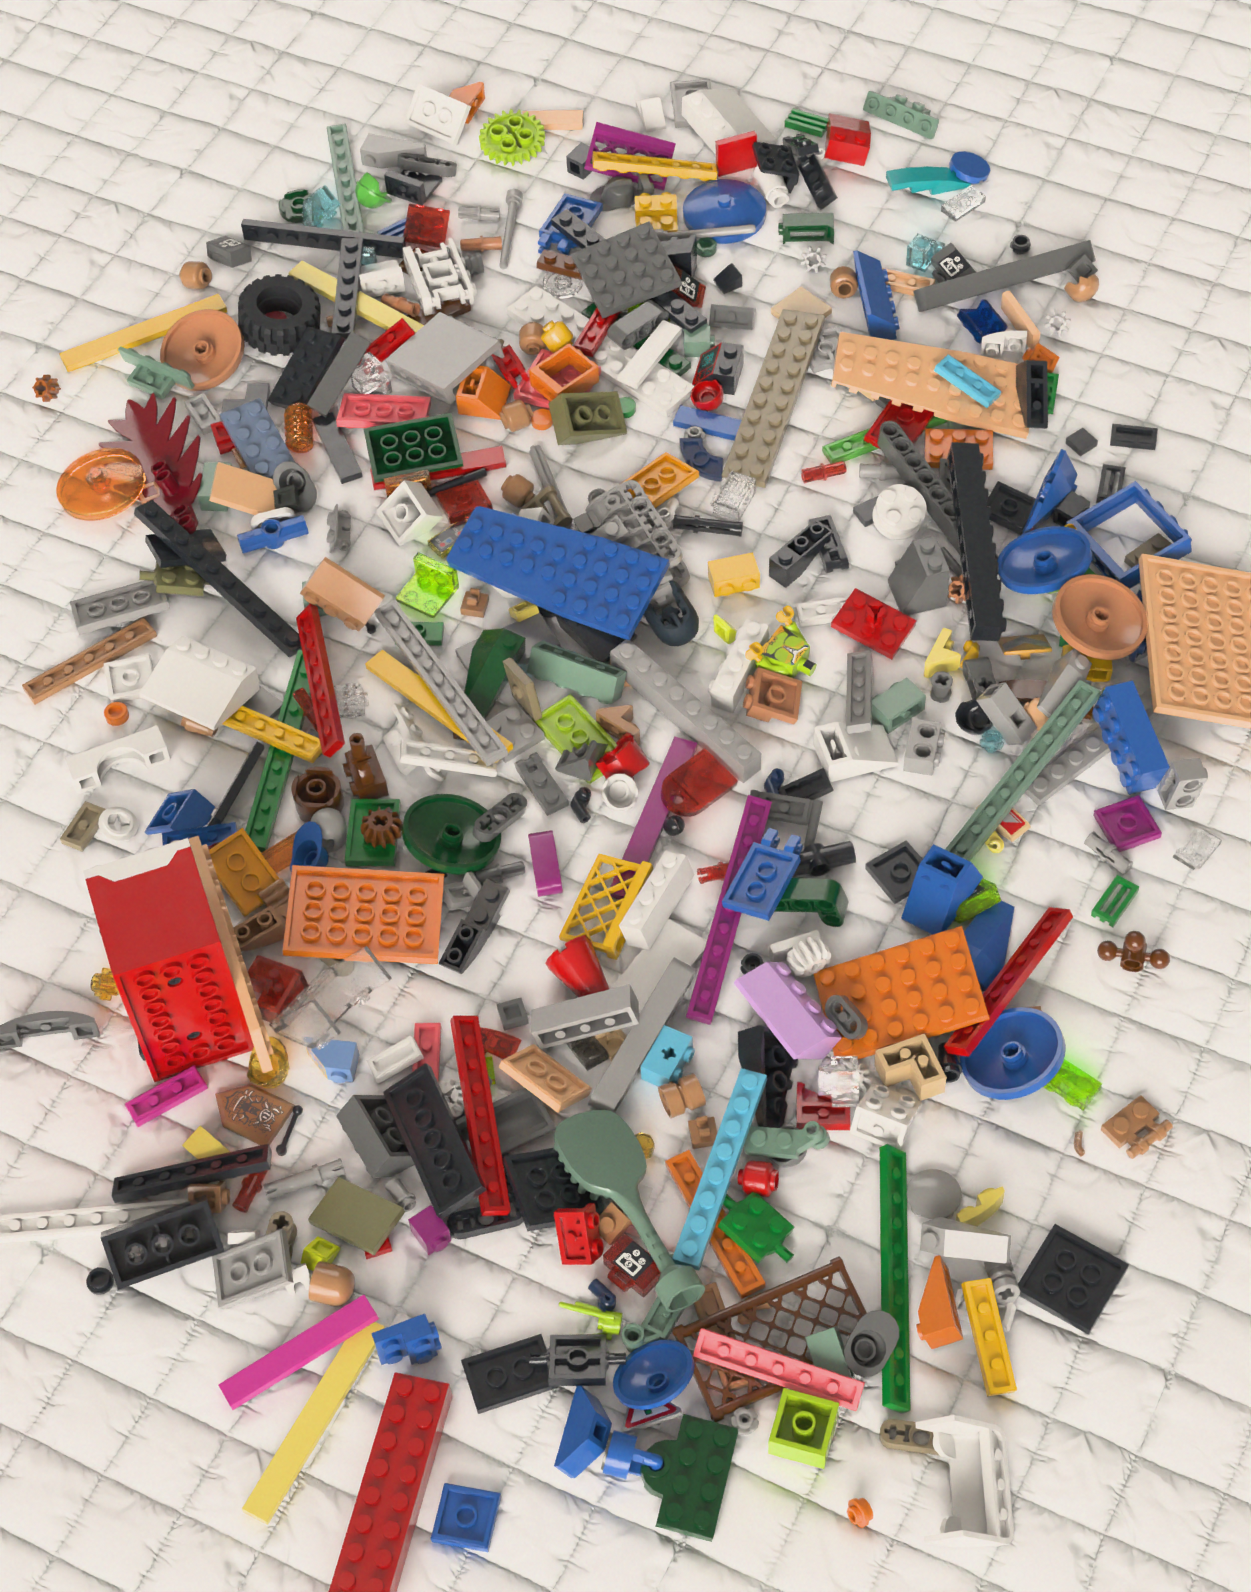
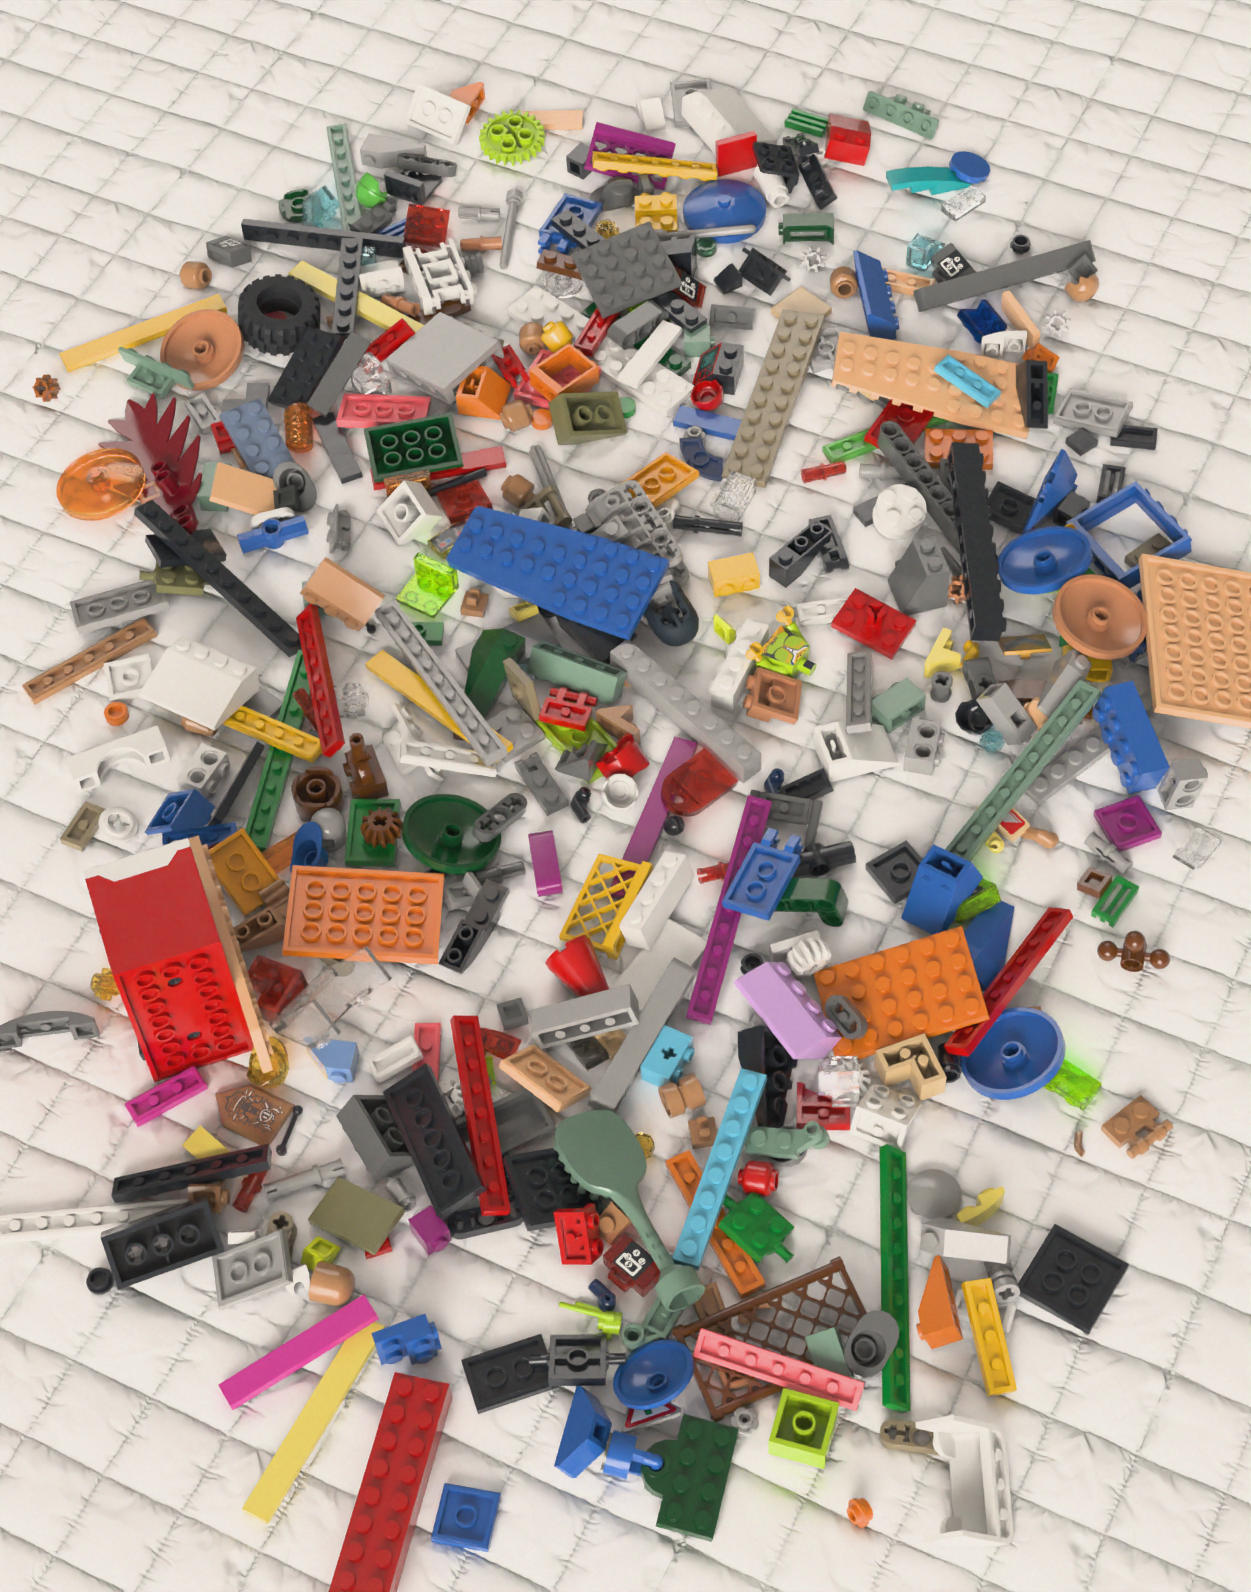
(204, 770): none -> white brick
(376, 218): none -> dark grey hinge
(566, 713): none -> plate
(606, 228): none -> clear yellow gear
(762, 271): none -> black bracket
(1042, 837): none -> medium nougat arm
(1093, 412): none -> light grey tile
(1094, 882): none -> plate

